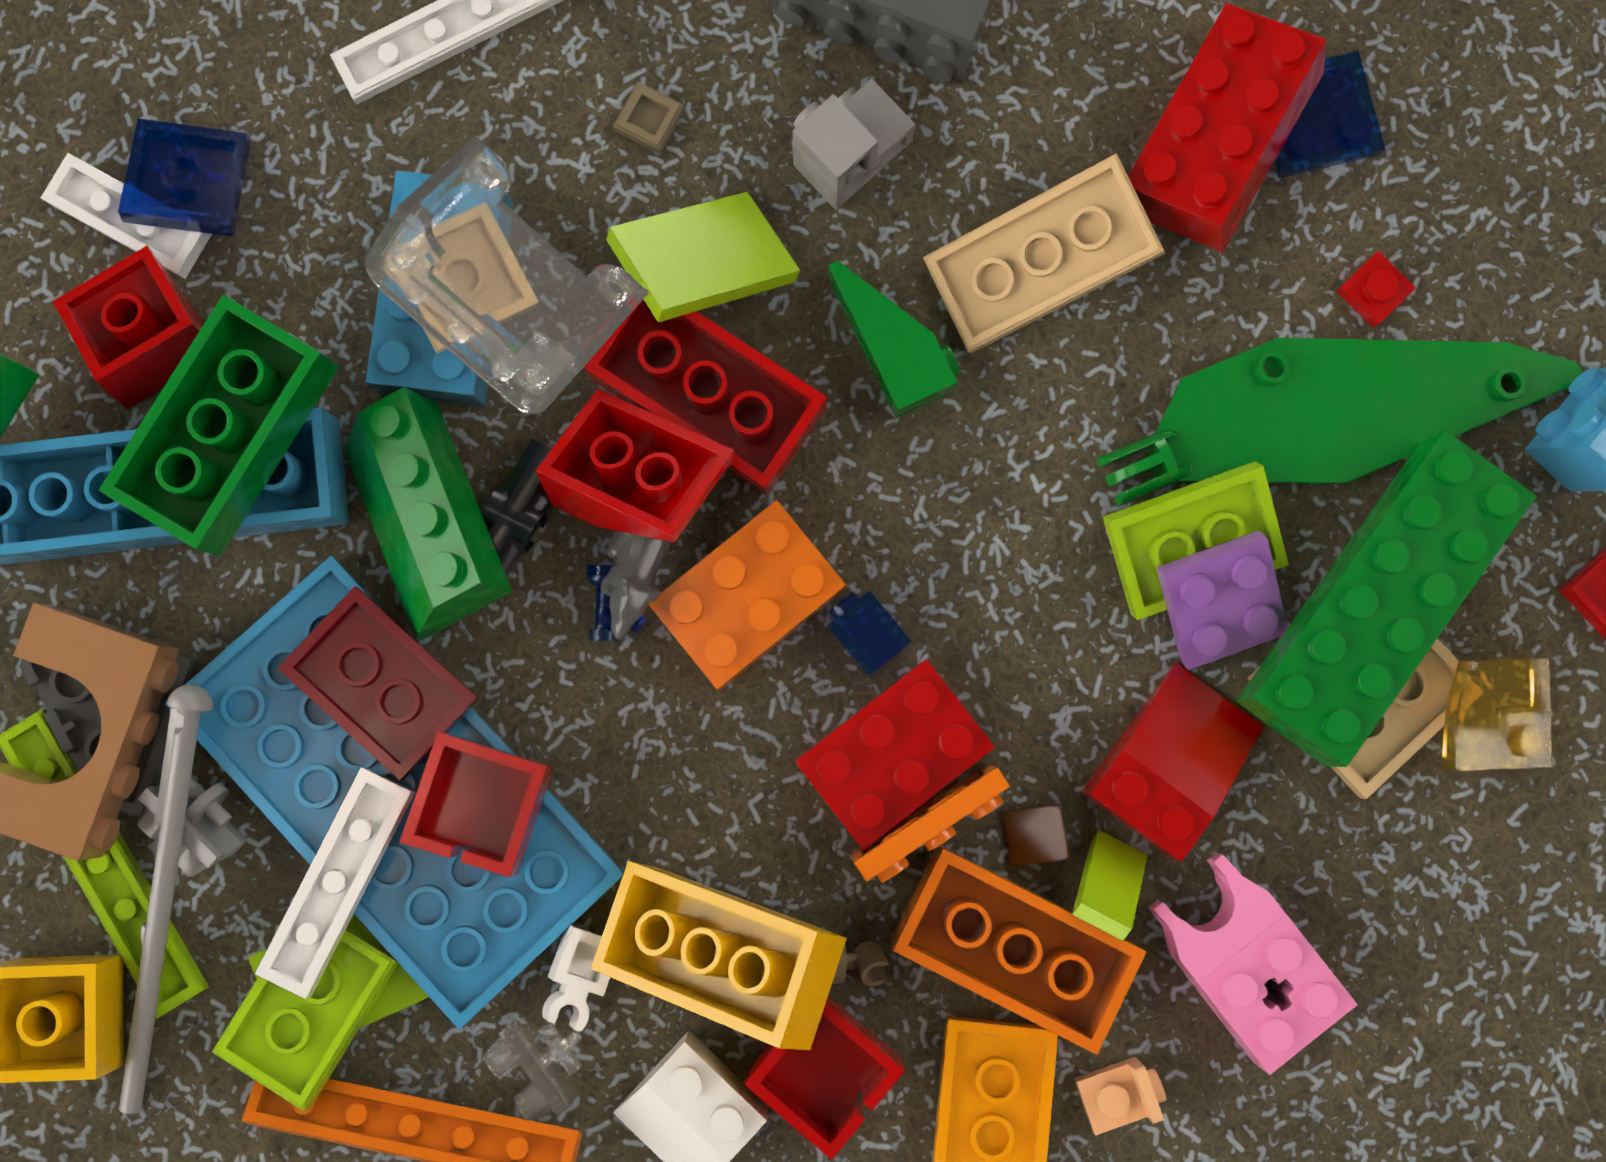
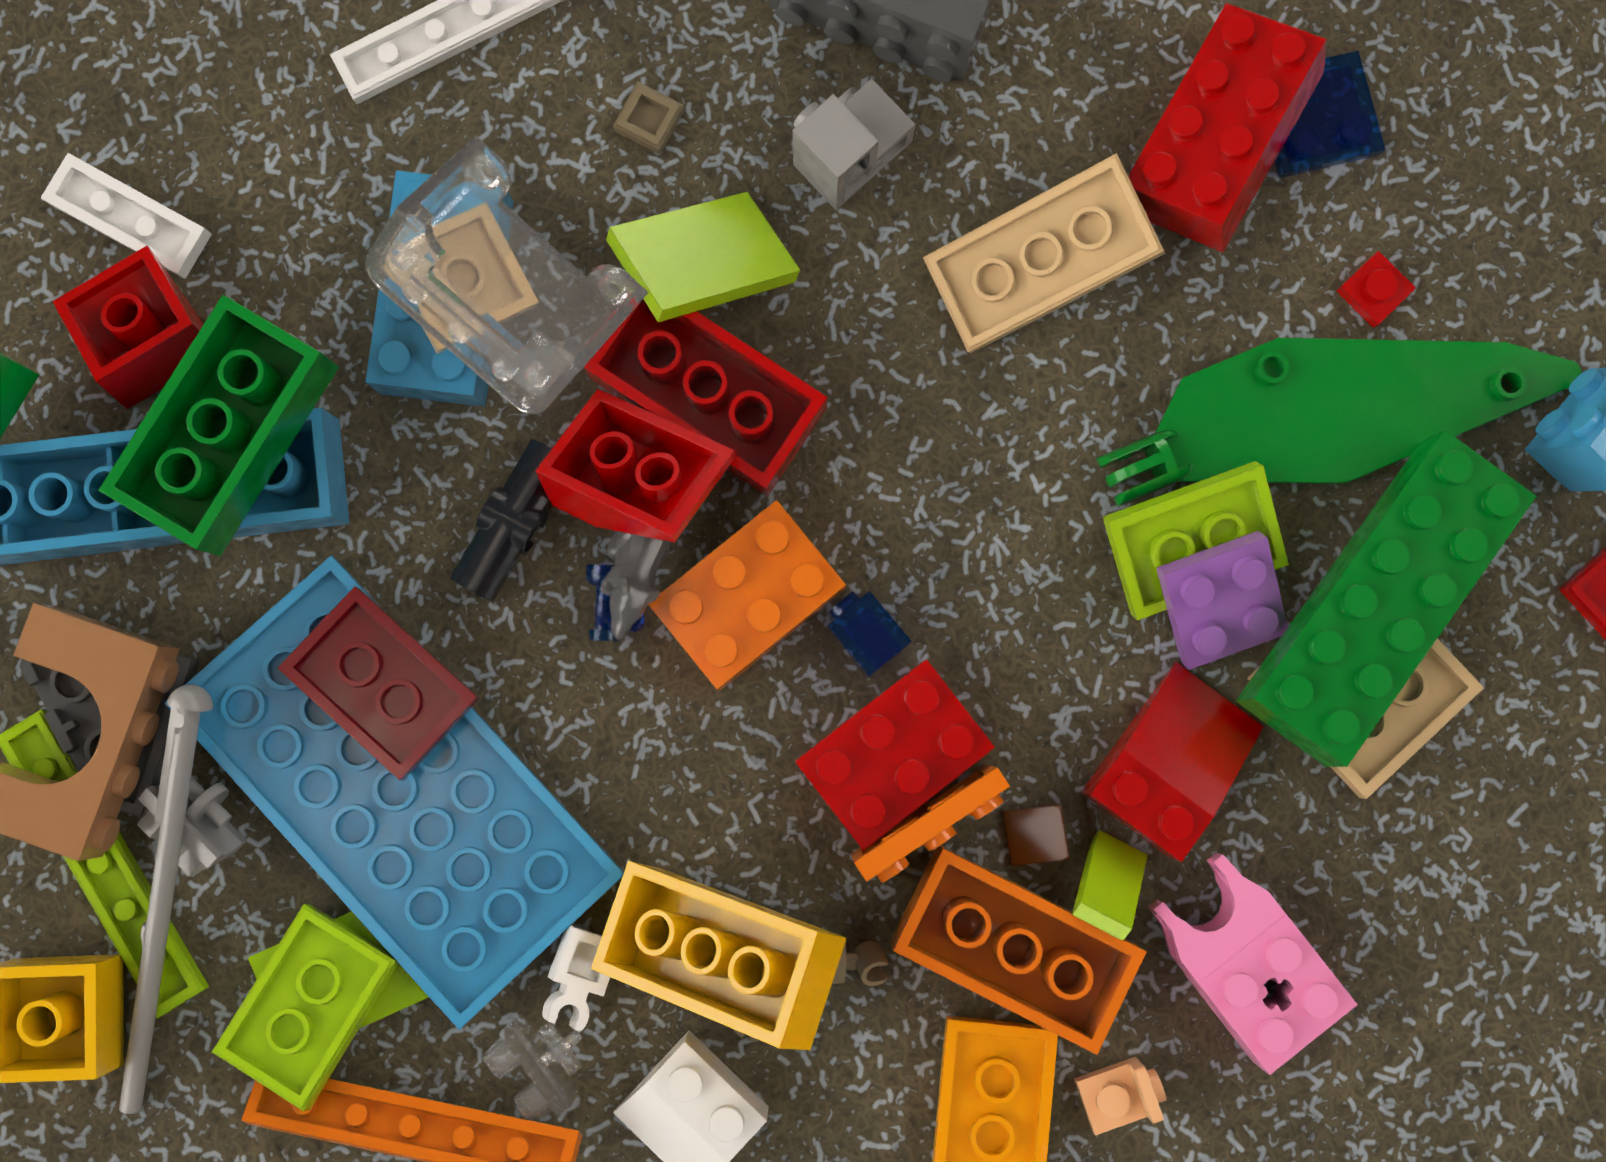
(184, 177): clear blue plate -> none
(335, 883): white plate -> none
(423, 512): green slope -> none
(476, 801): red piece -> none
(820, 1085): red piece -> none
(898, 348): green slope -> none
(1498, 715): clear yellow plate -> none

